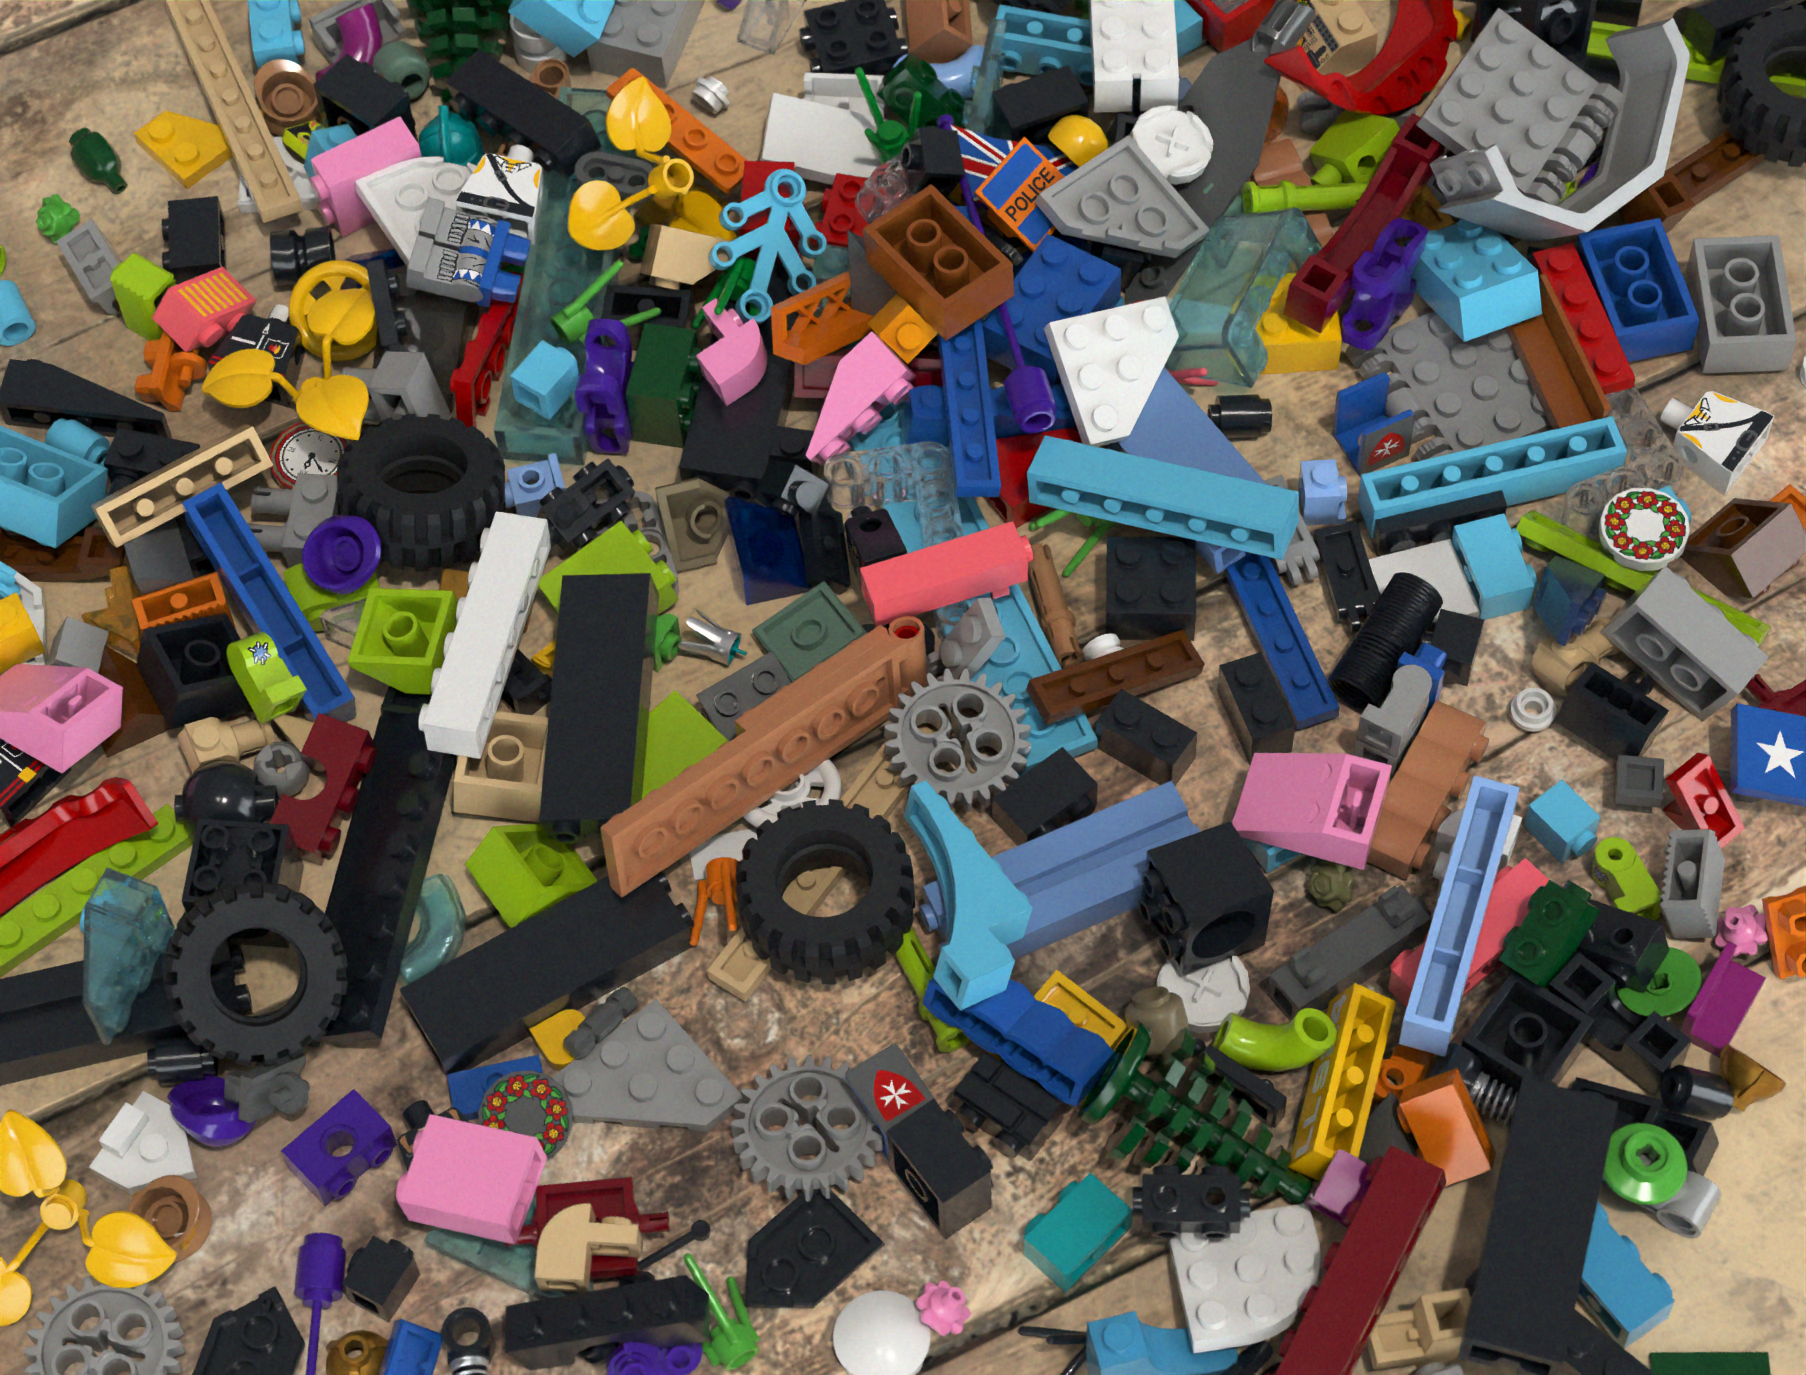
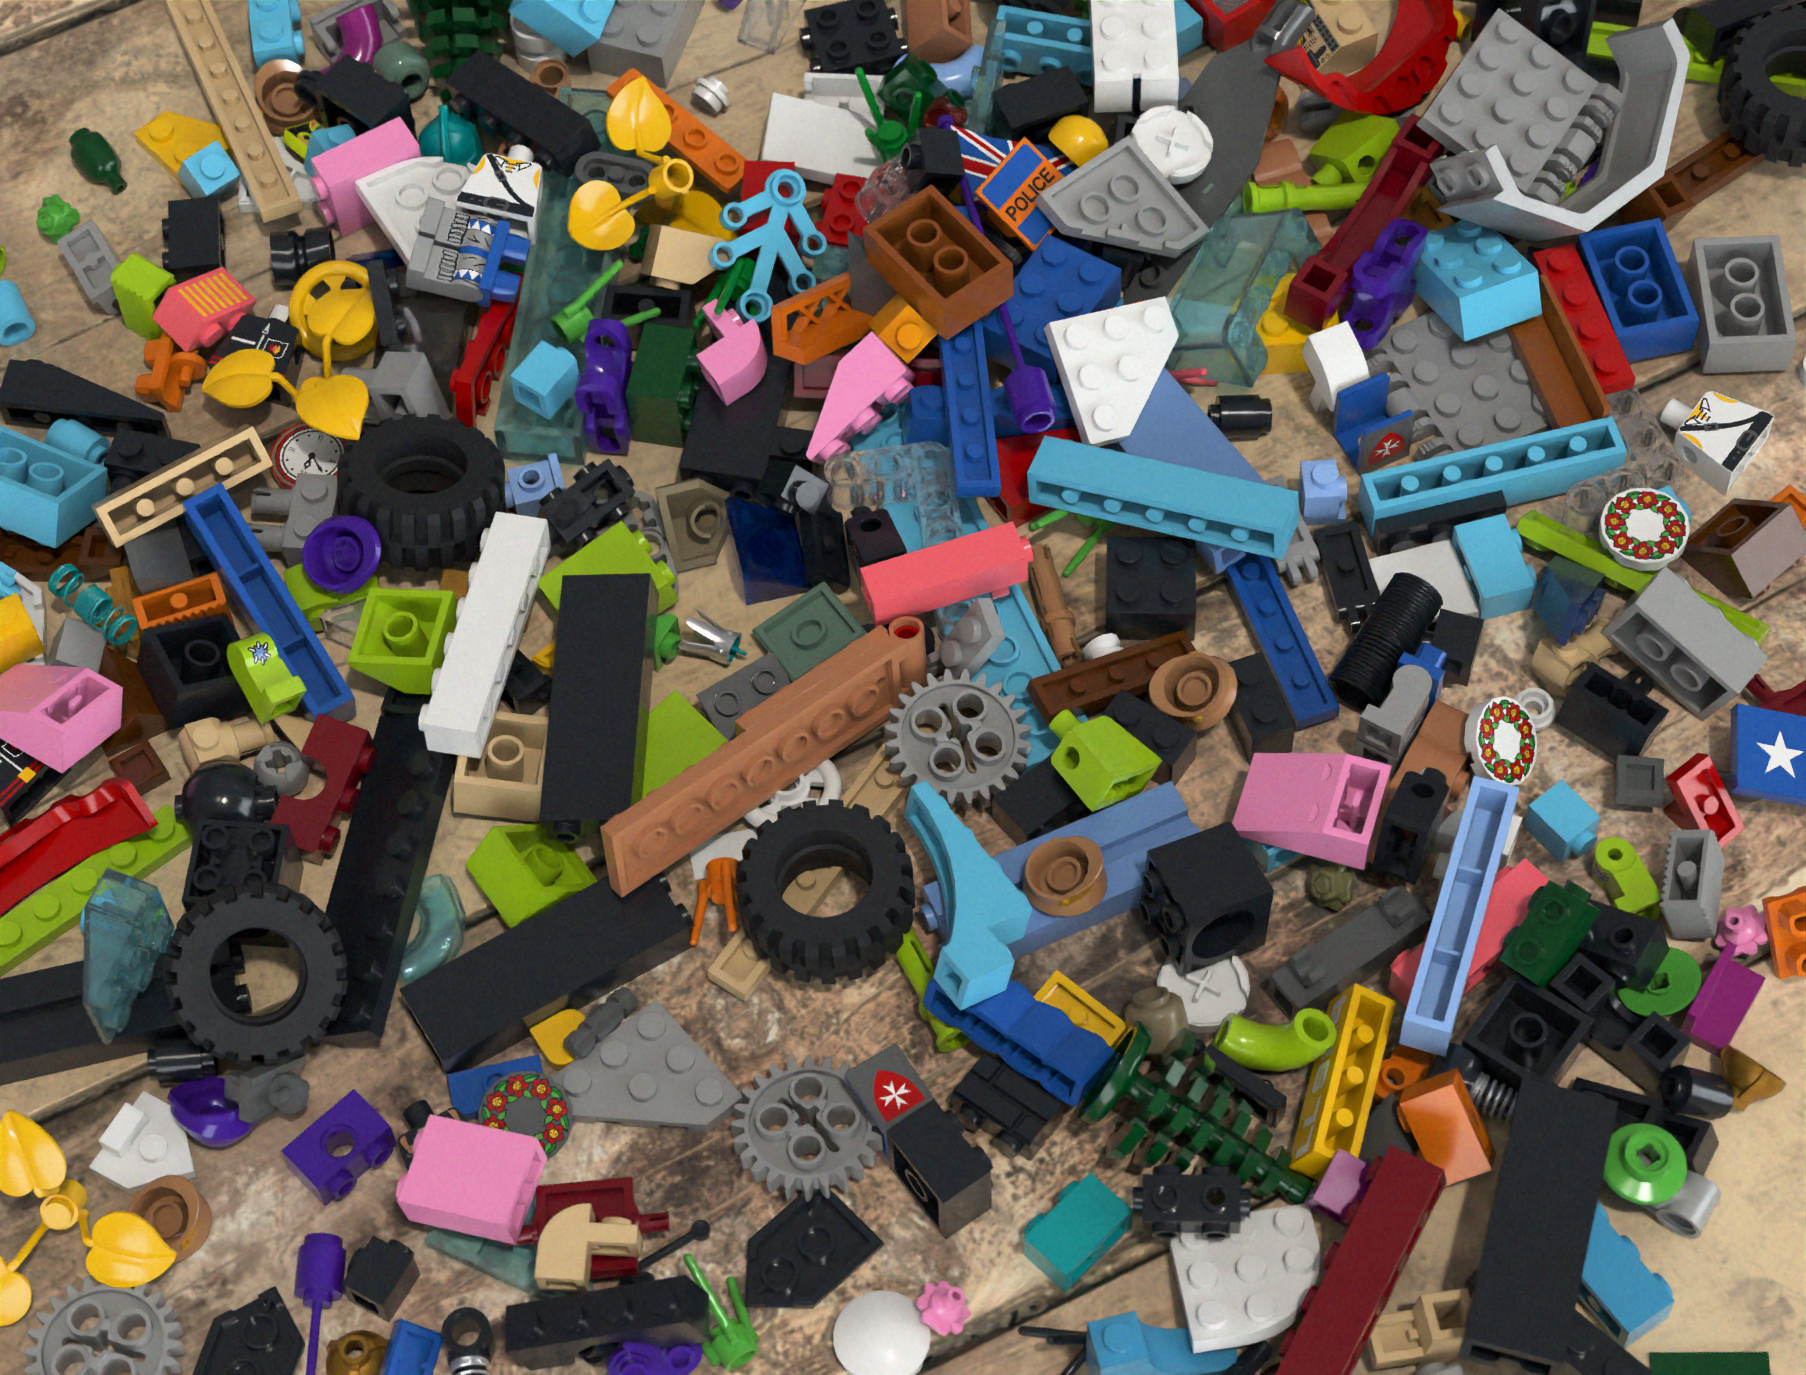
(92, 604): none -> teal piece
(141, 767): none -> reddish brown tile
(209, 172): none -> medium azure brick
(304, 87): none -> black plate
(943, 107): none -> clear red plate
(1065, 876): none -> medium nougat piece
(1101, 759): none -> lime torso
(1194, 689): none -> medium nougat piece
(1334, 363): none -> white brick
(1418, 808): none -> black torso
(1501, 740): none -> tile

